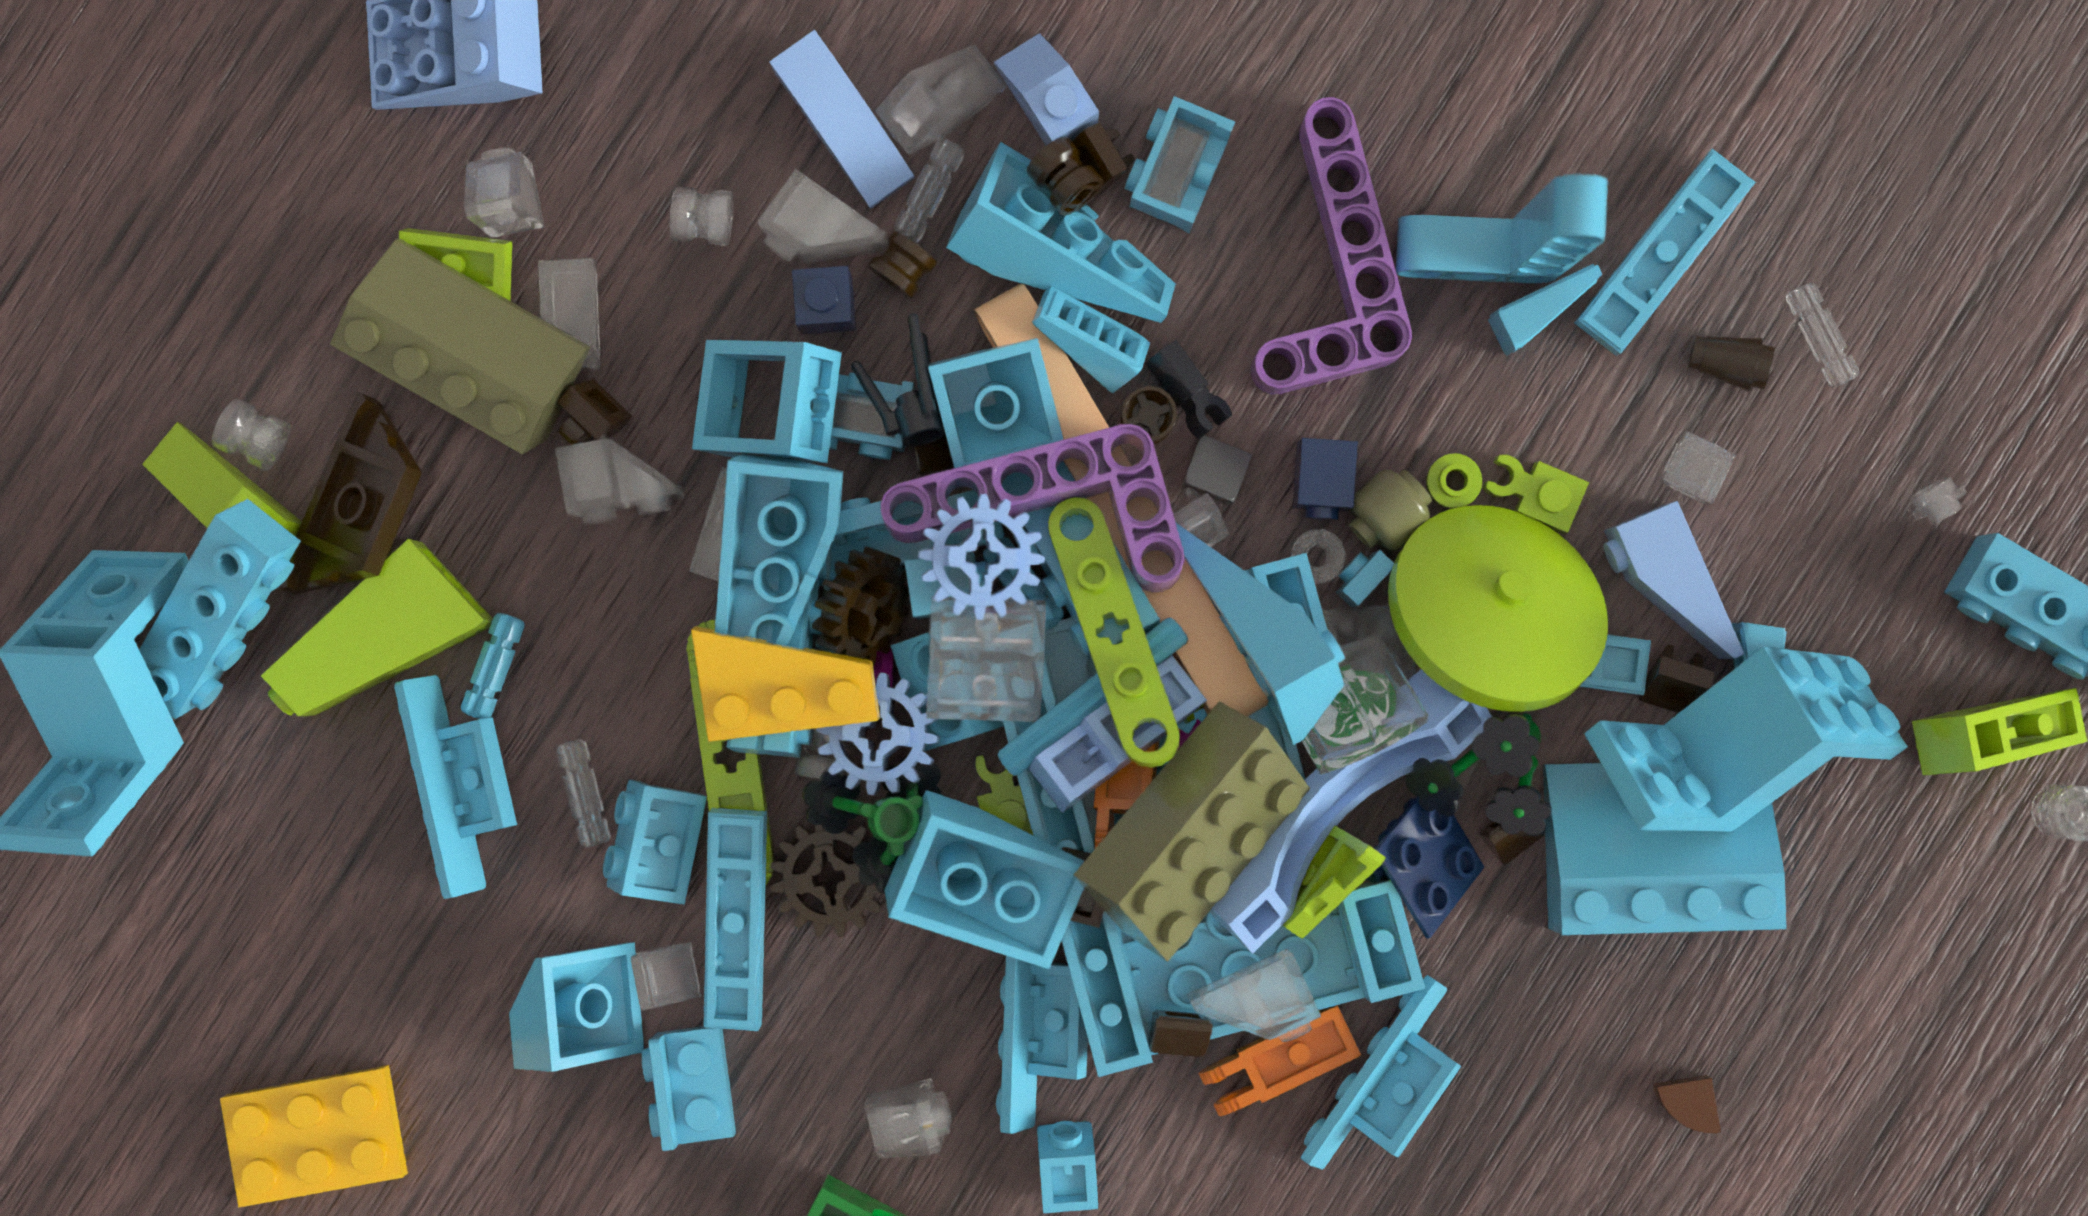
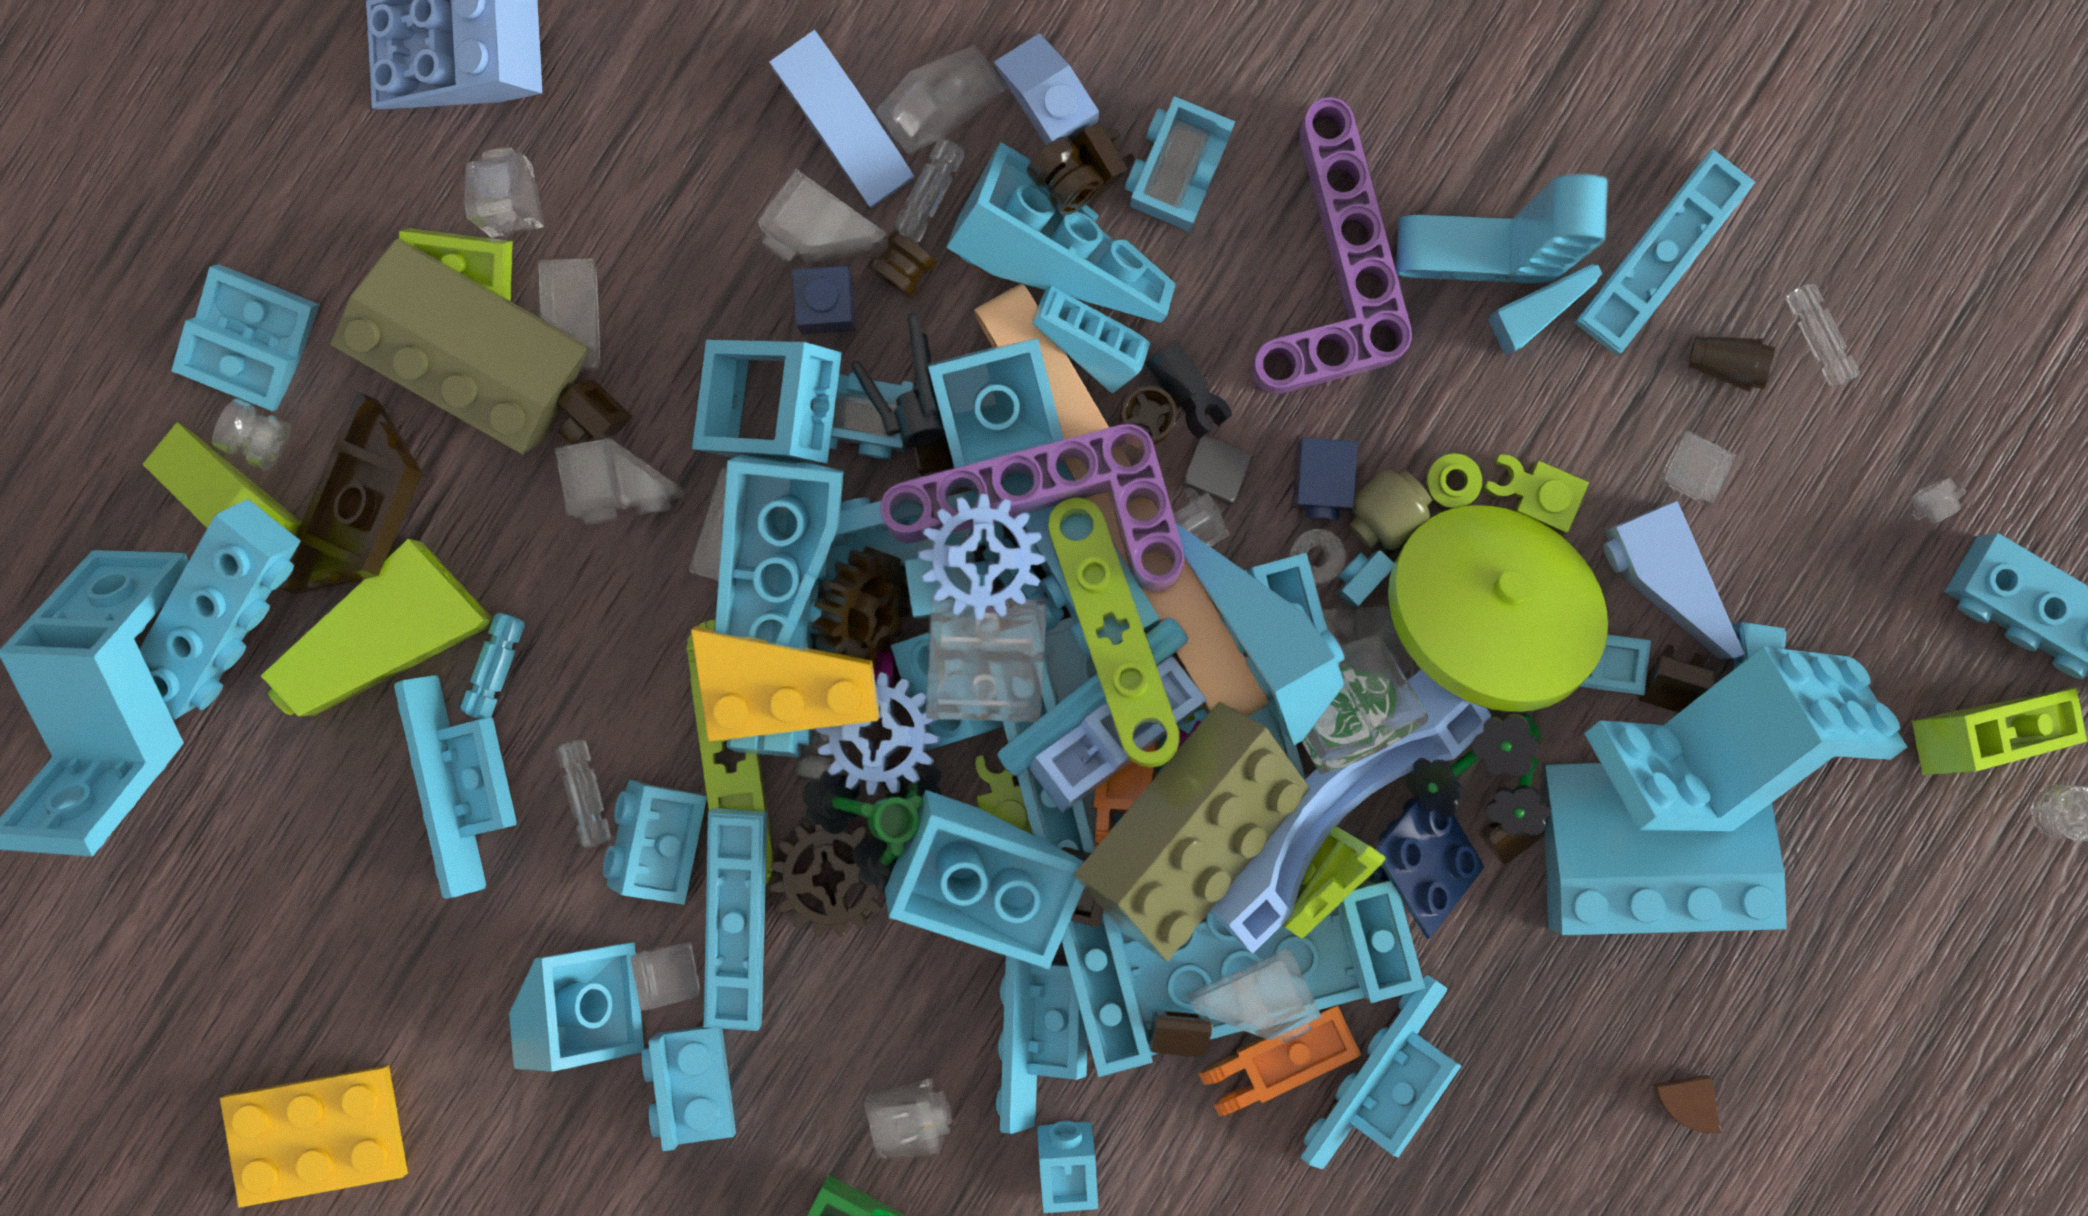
(245, 337): none -> medium azure slope
(701, 215): clear wheel -> none

